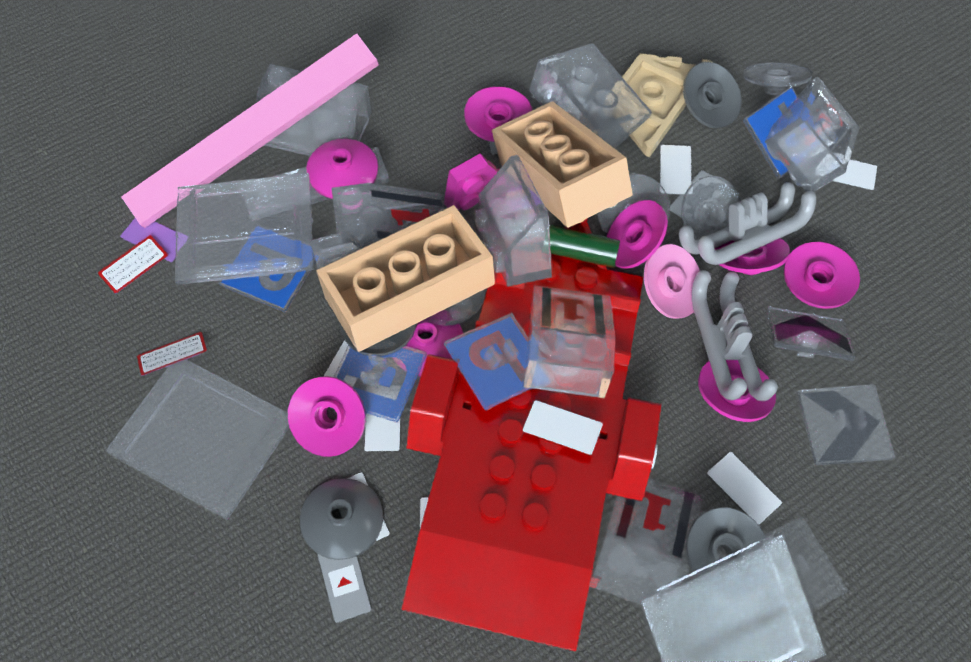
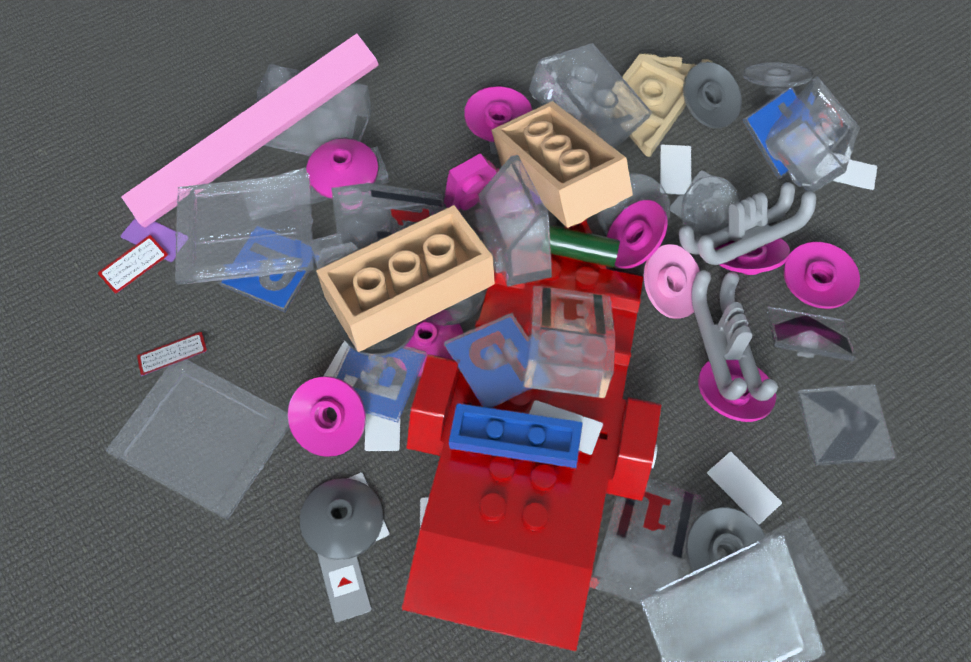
(516, 435): none -> blue plate

